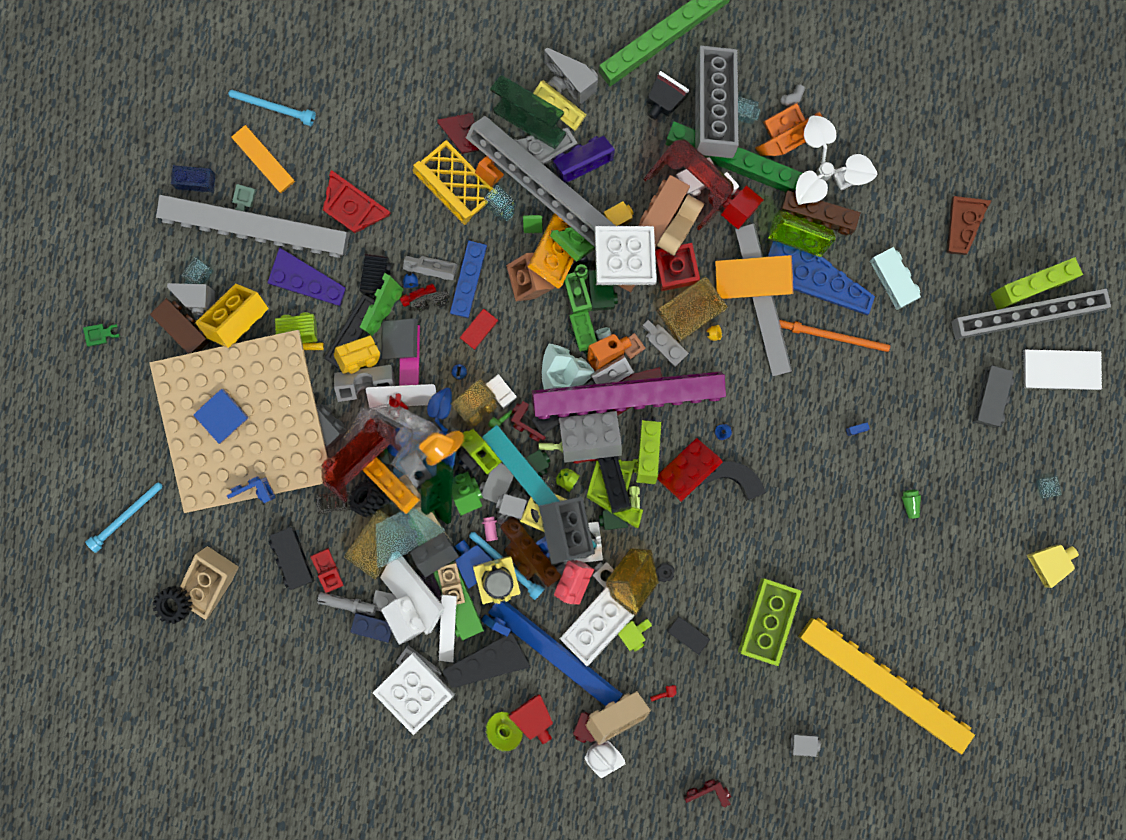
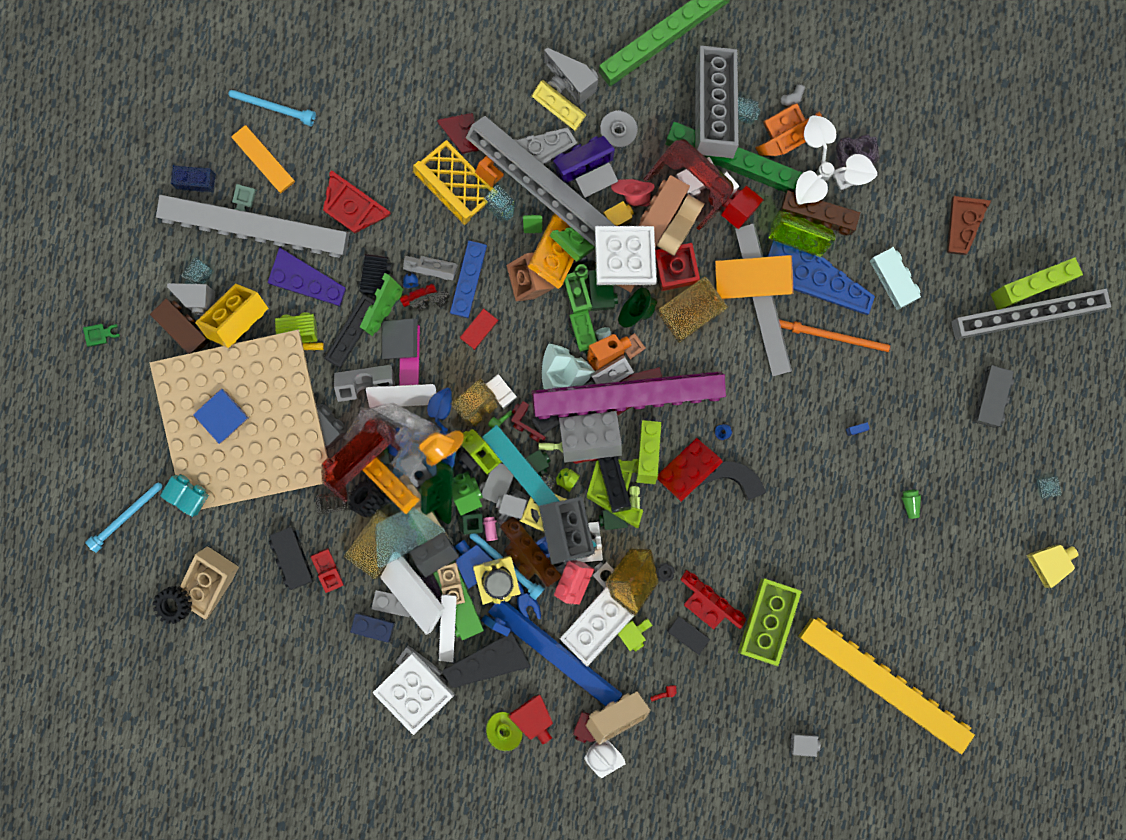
(184, 495): none -> teal brick
(263, 490): blue bracket -> none
(355, 606): light grey pin -> none
(357, 355): yellow brick -> none
(396, 402): red hand -> none
(403, 619): white brick -> none
(462, 374): blue hinge -> none
(470, 522): none -> dark green brick
(525, 600): none -> blue hand
(528, 112): clear green fence -> none
(595, 180): none -> light grey hinge
(622, 121): none -> light grey dish
(635, 192): none -> coral piece
(638, 307): none -> dark green piece
(665, 96): black torso -> none
(665, 343): light grey hinge -> none
(709, 605): none -> red bracket
(710, 785): dark red bracket -> none
(714, 333): yellow hinge -> none
(855, 147): none -> clear purple brick
(1062, 369): white tile -> none

